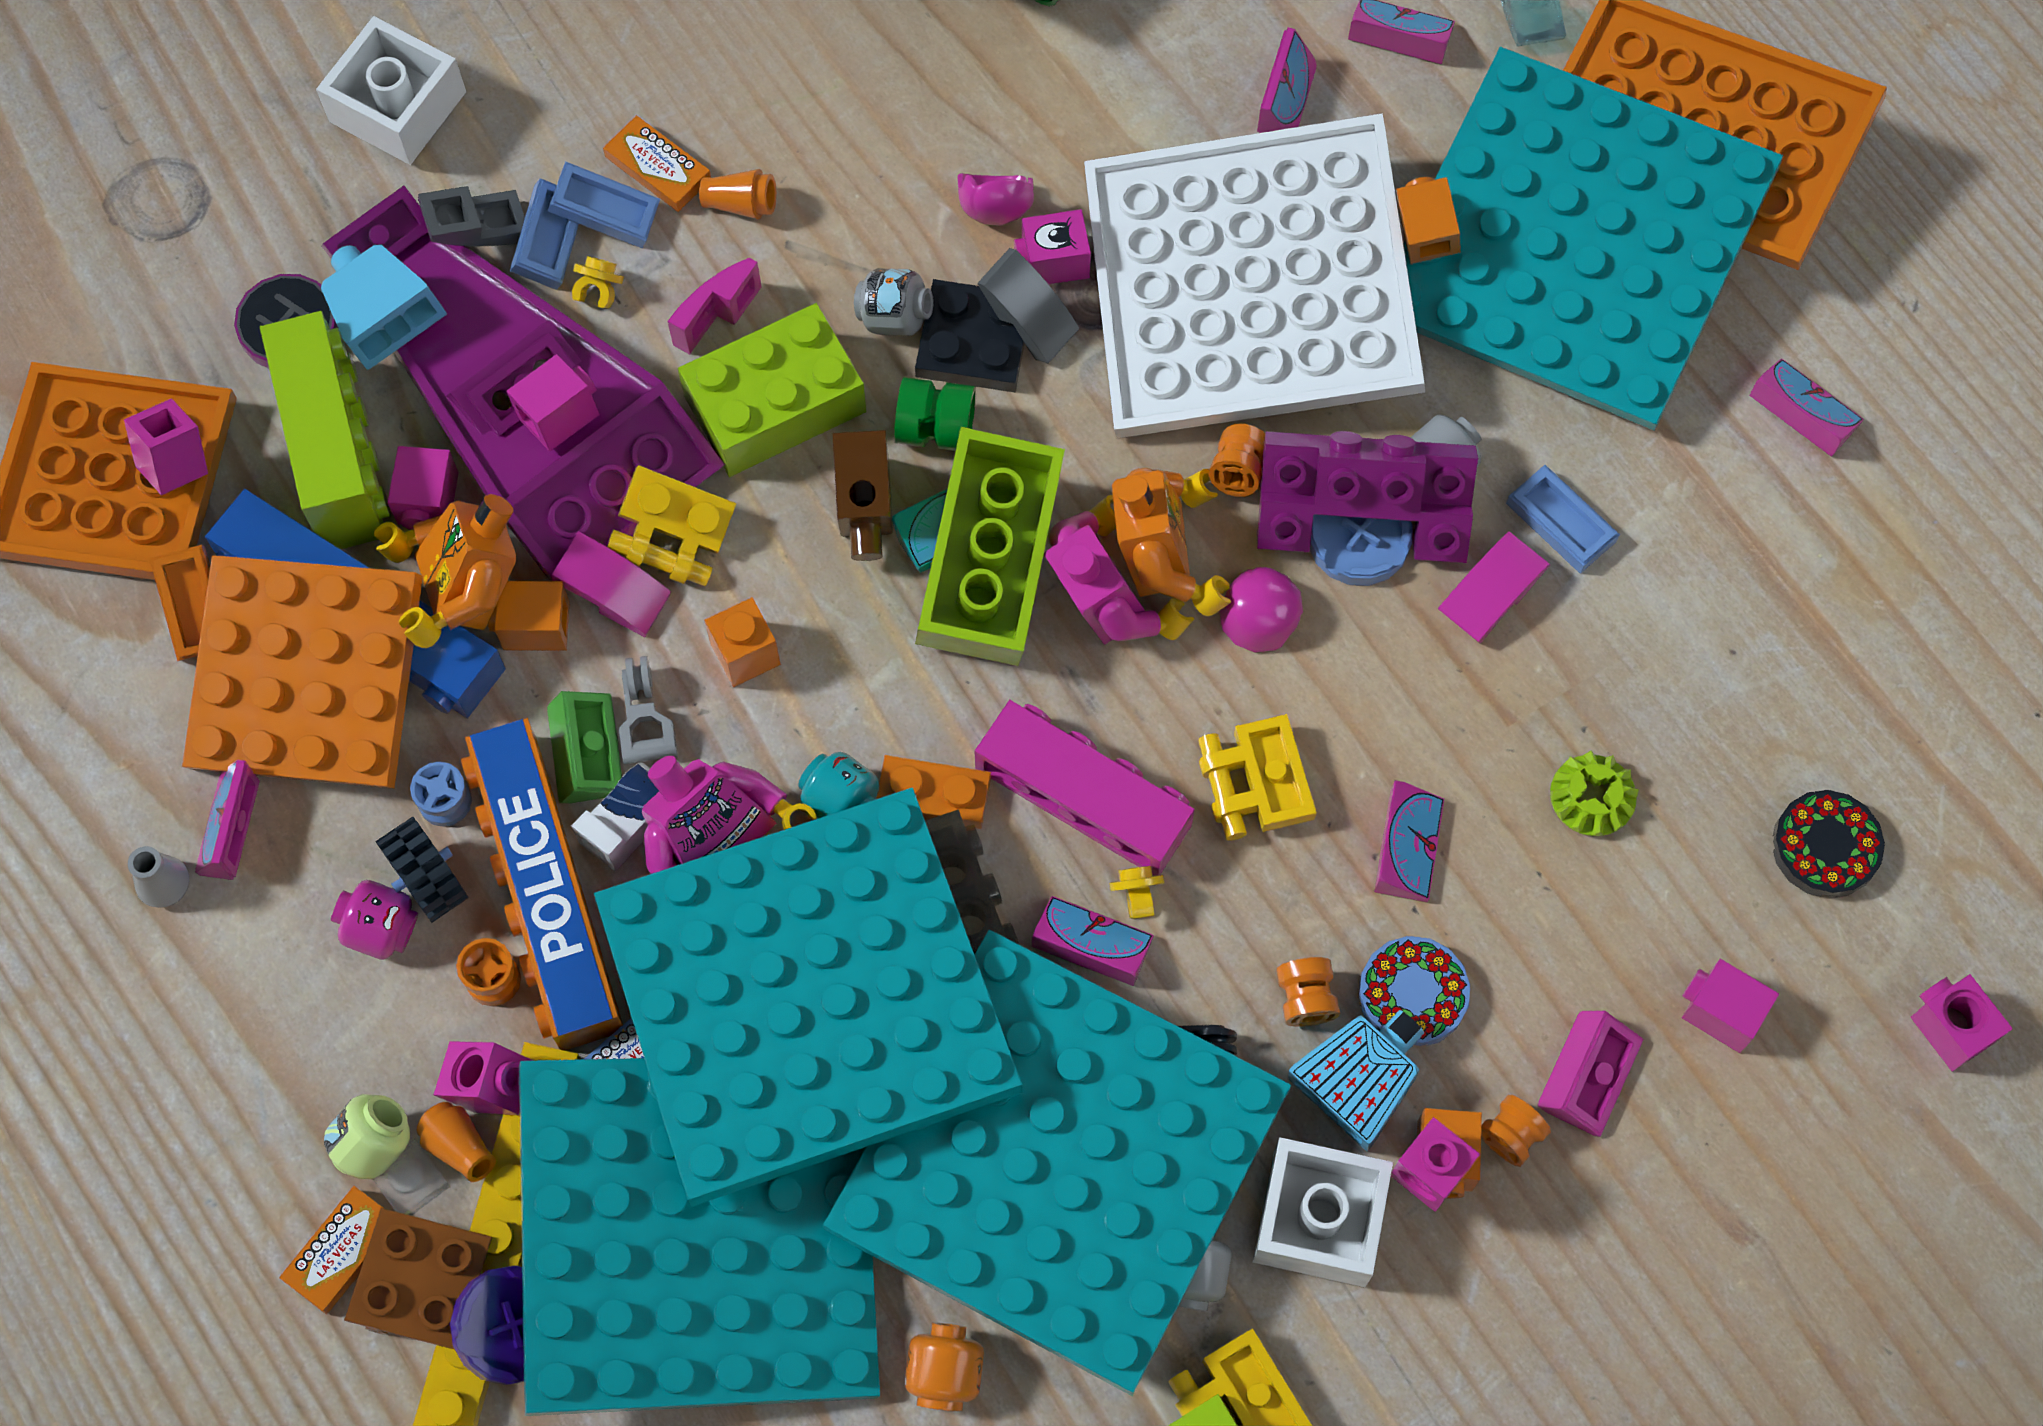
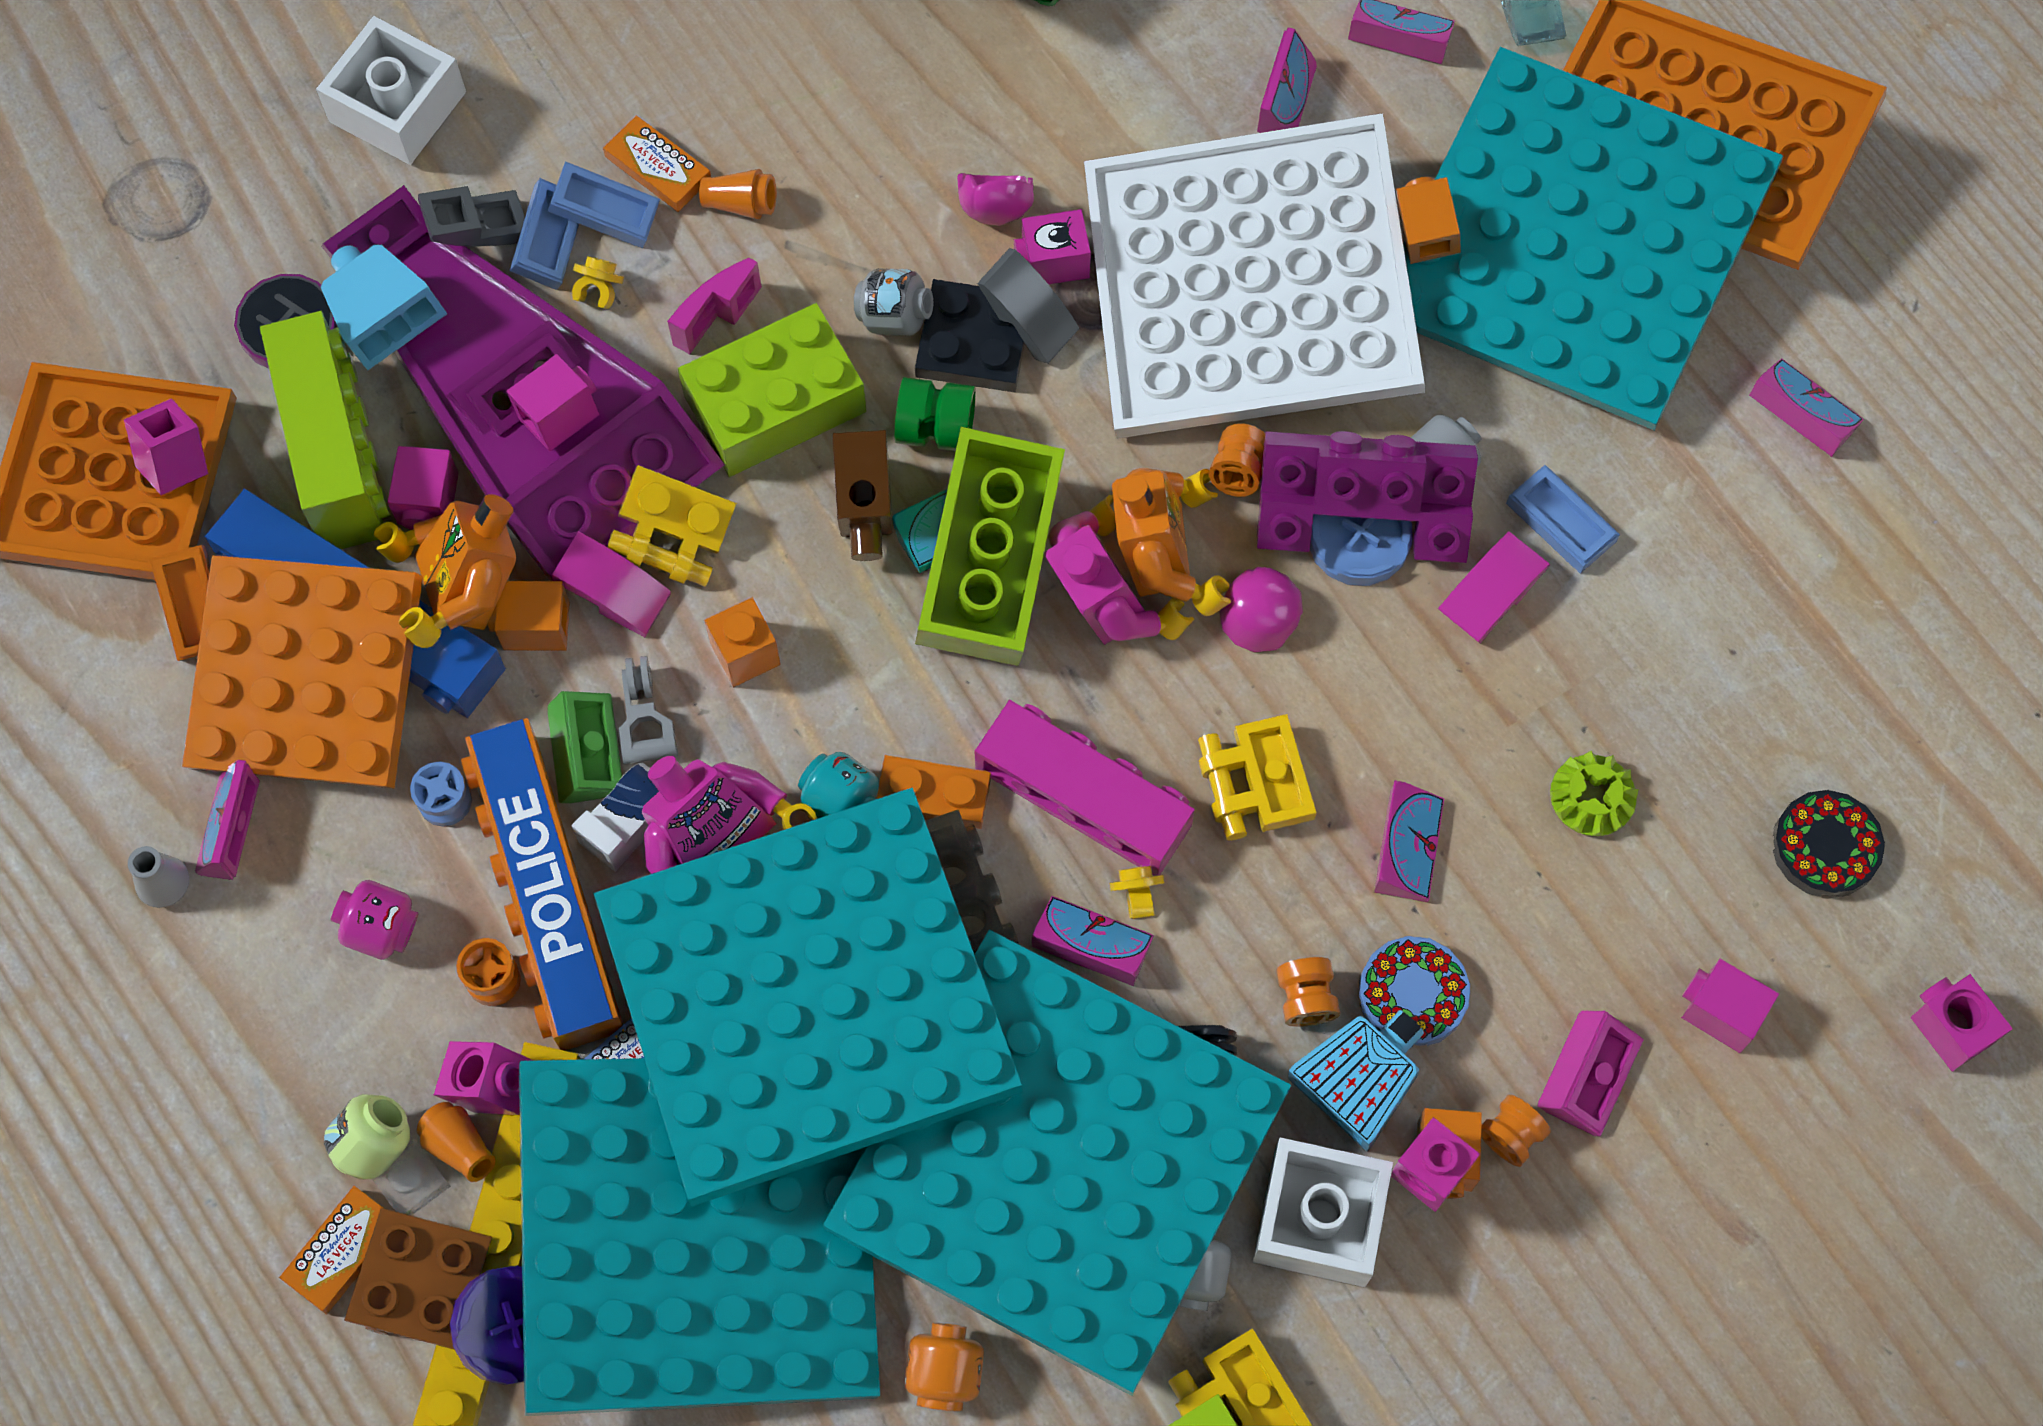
(422, 869): black wheel -> none

